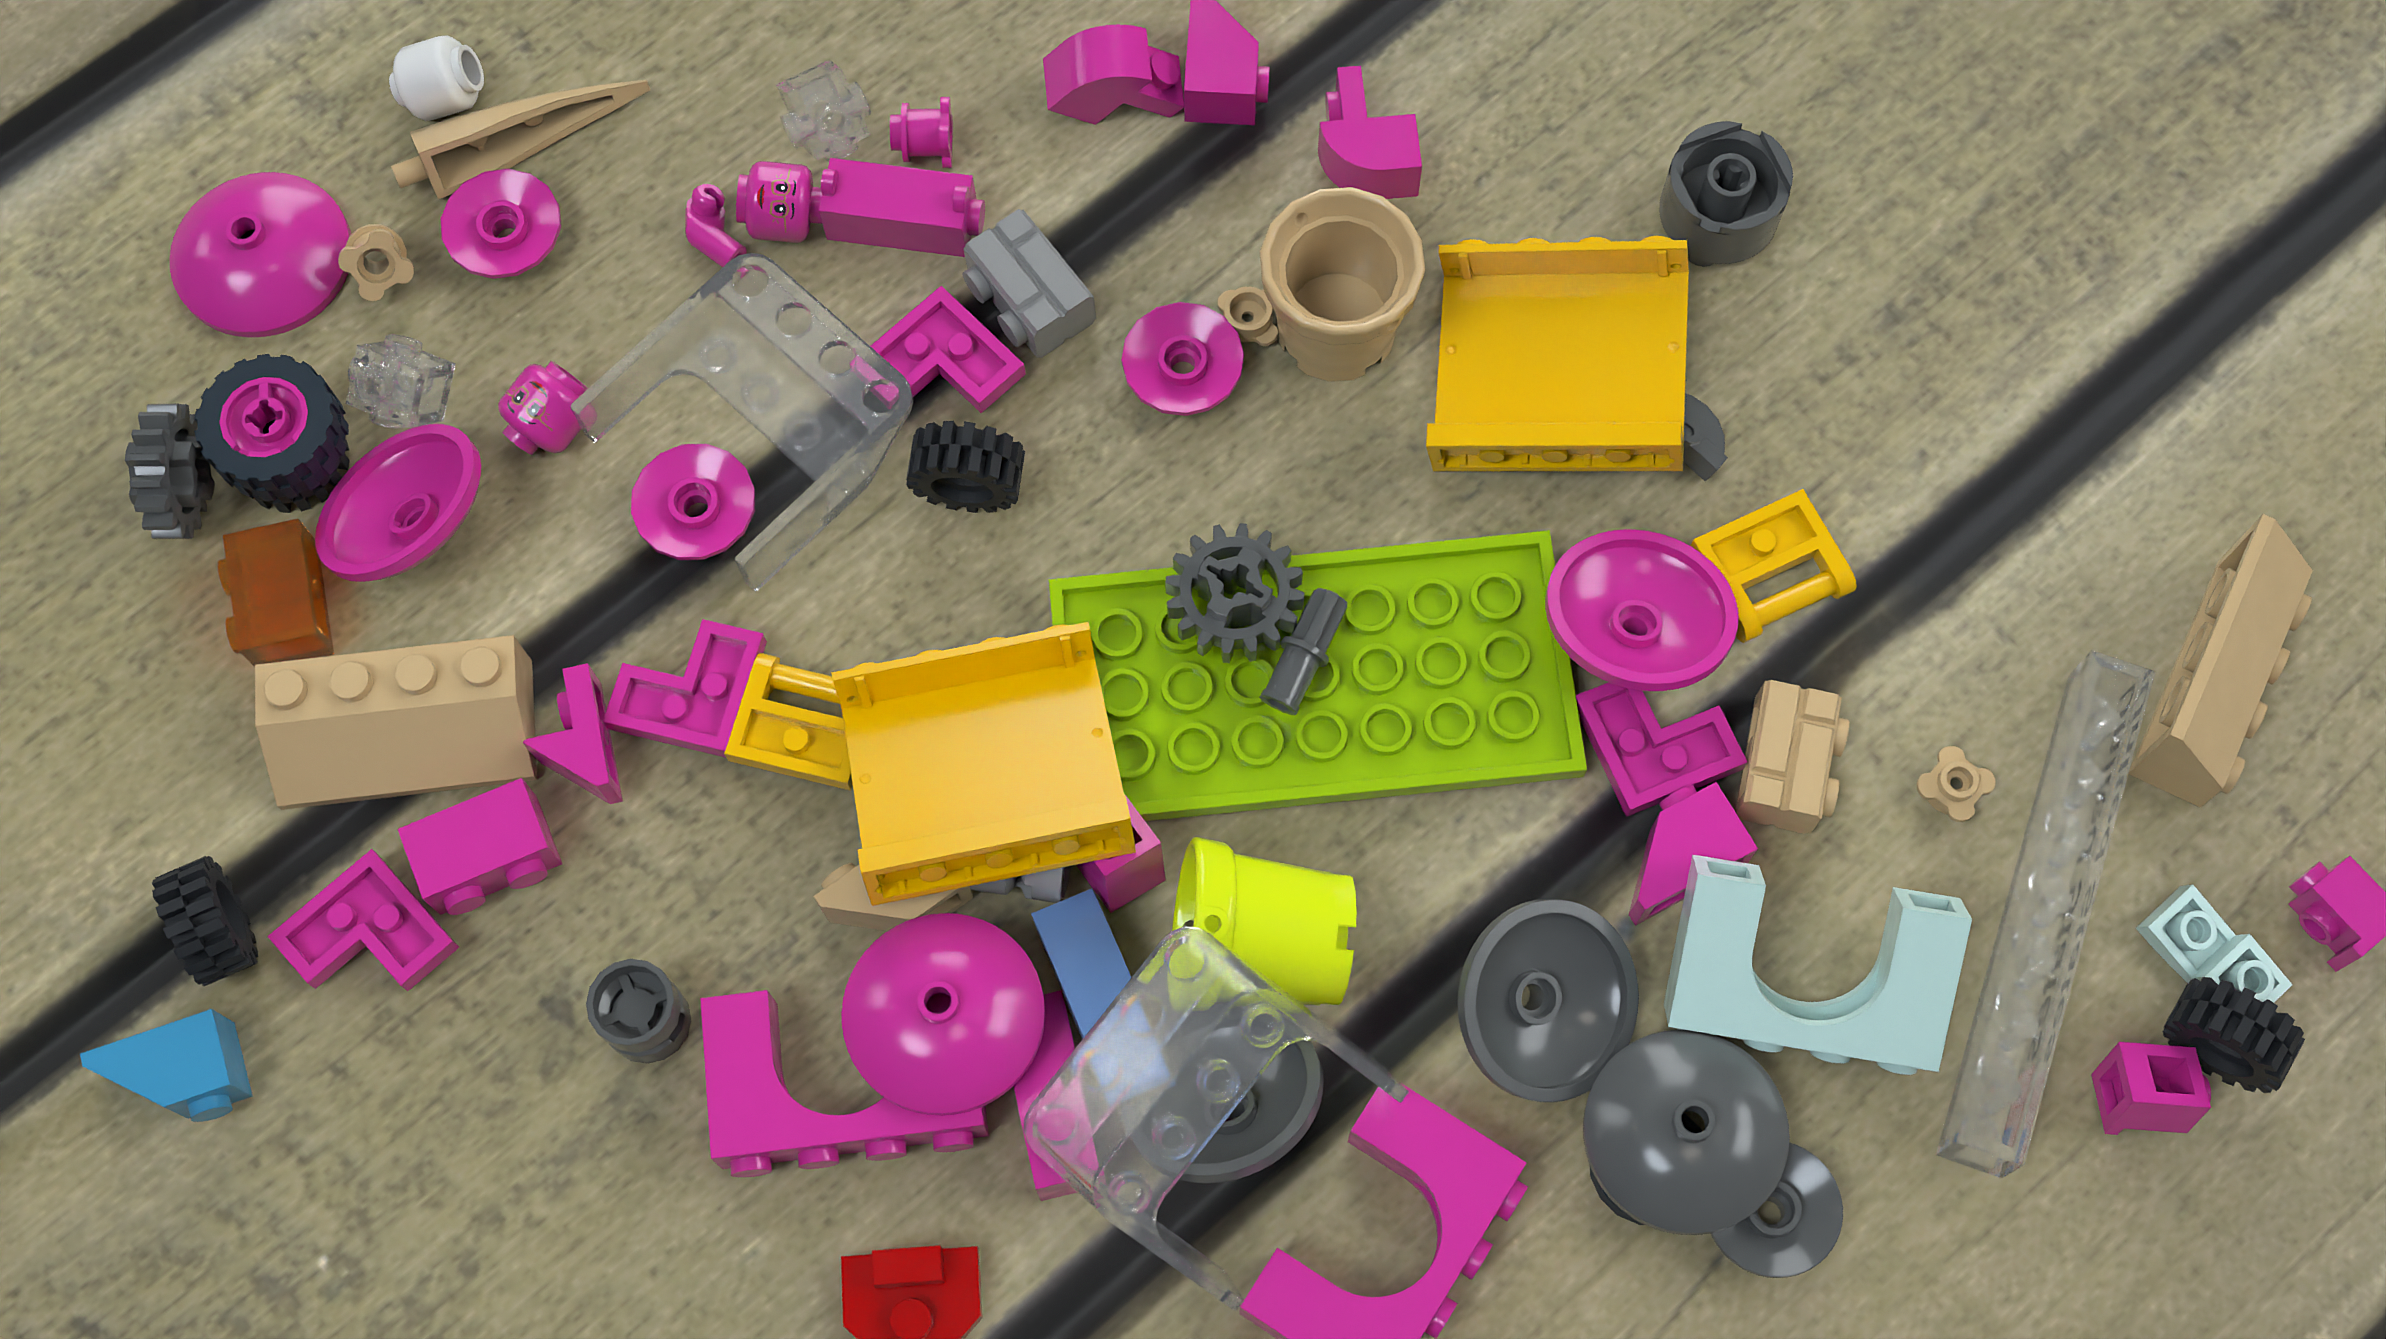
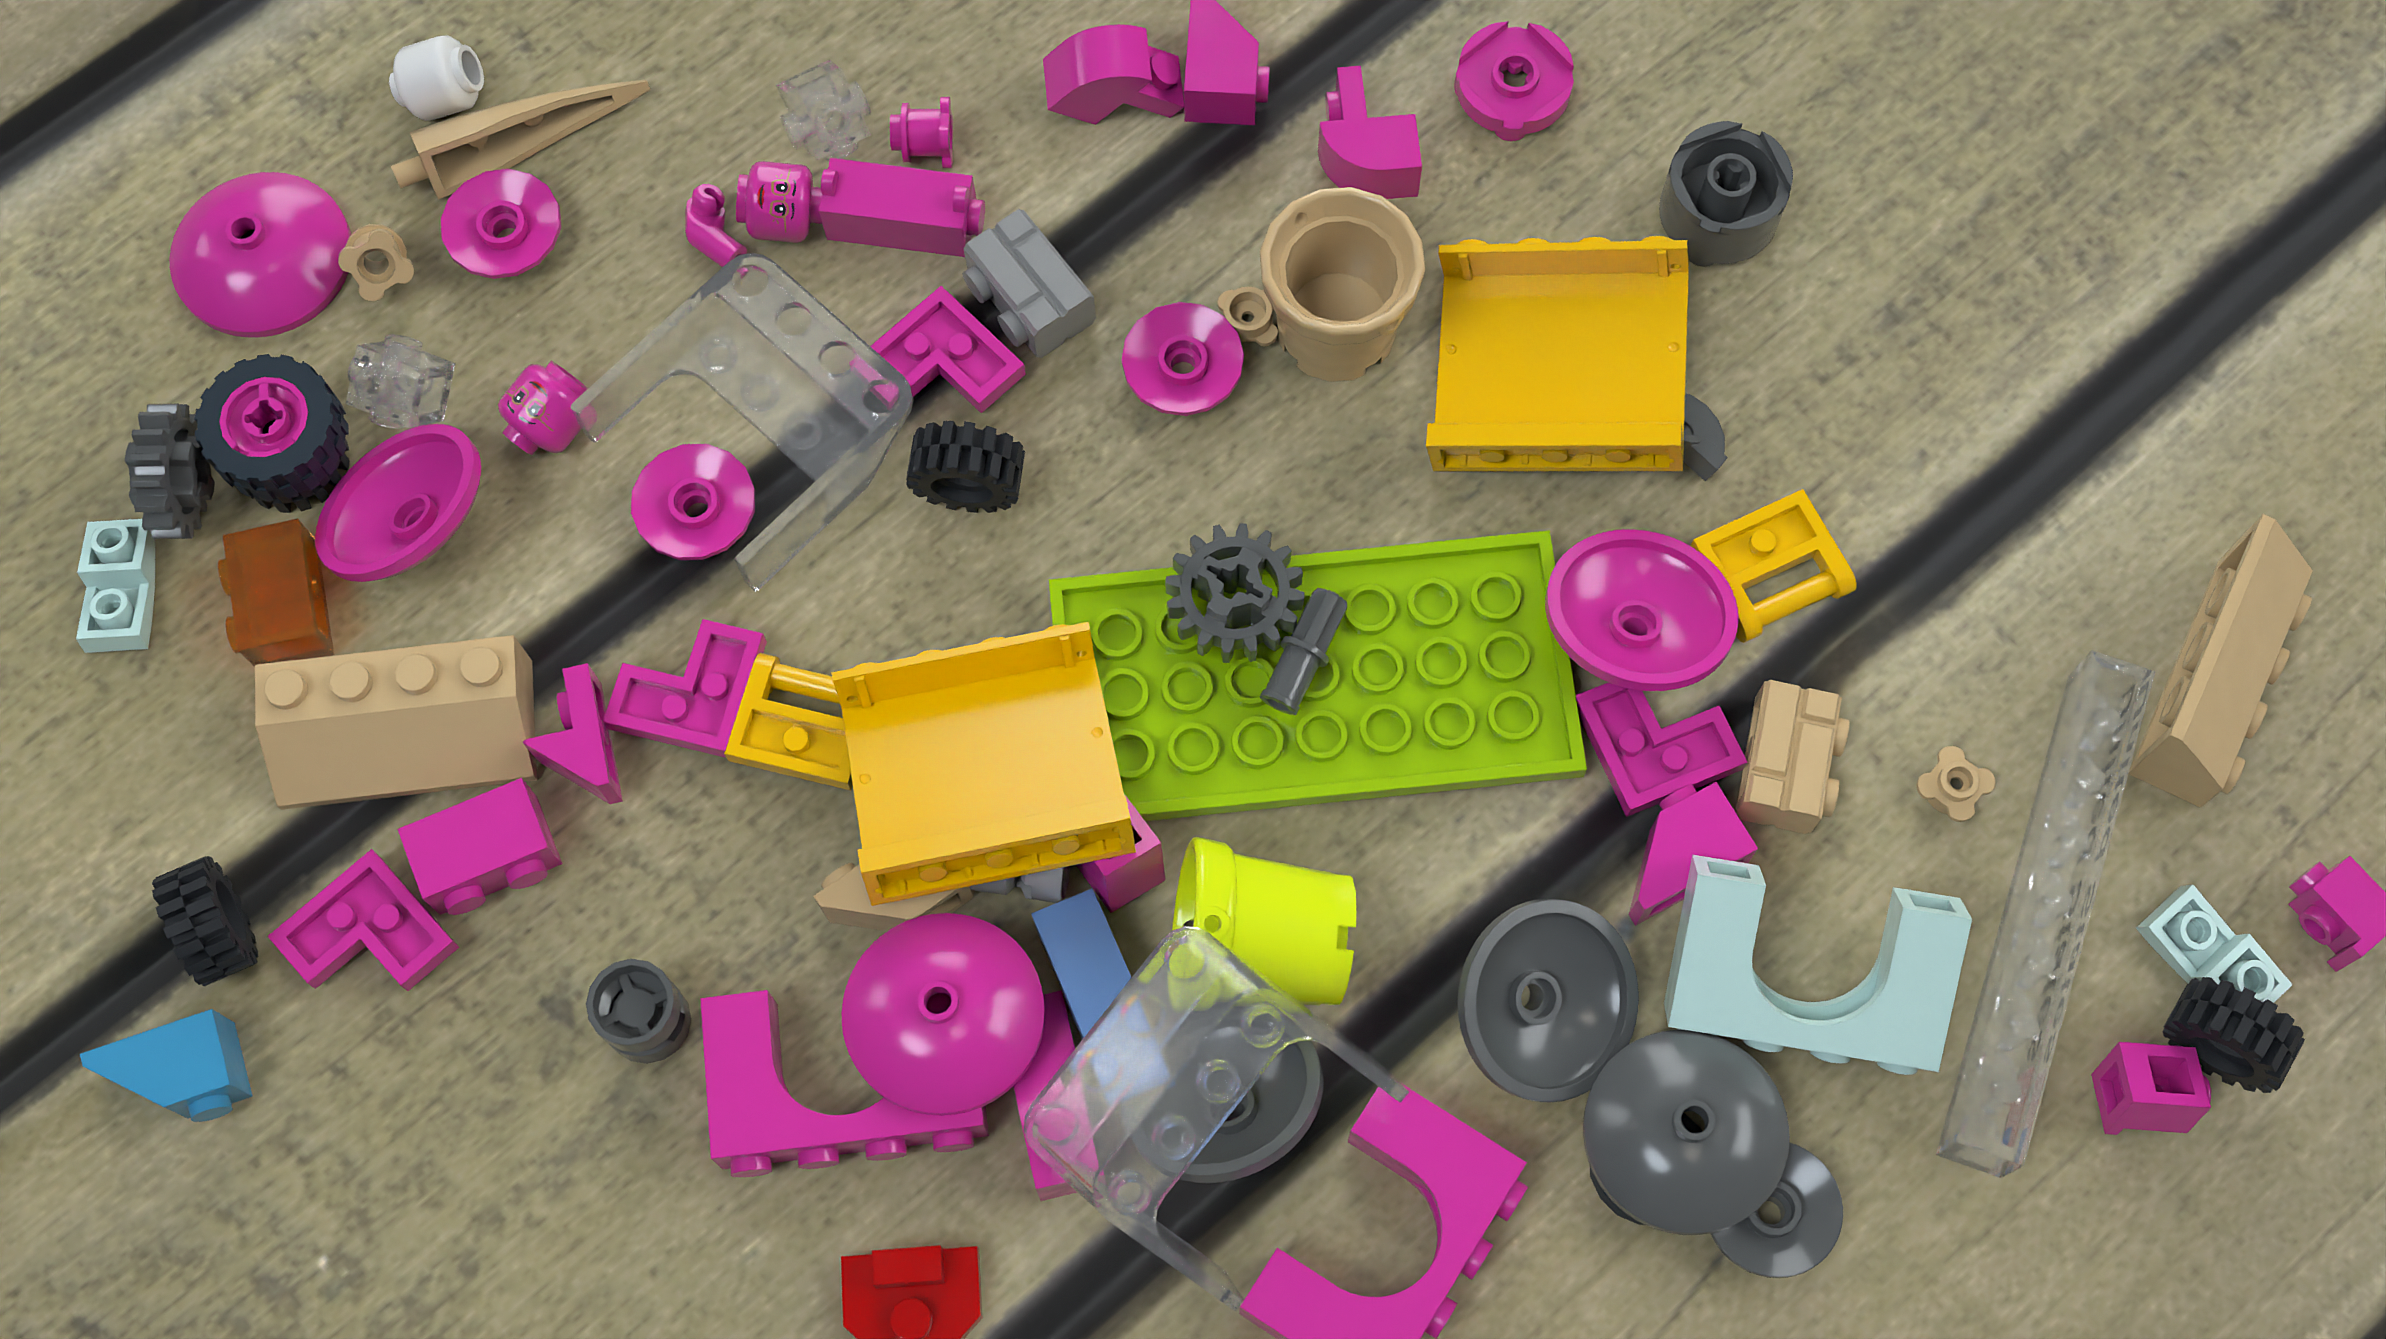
(119, 584): none -> light aqua slope
(1510, 109): none -> dark pink plate

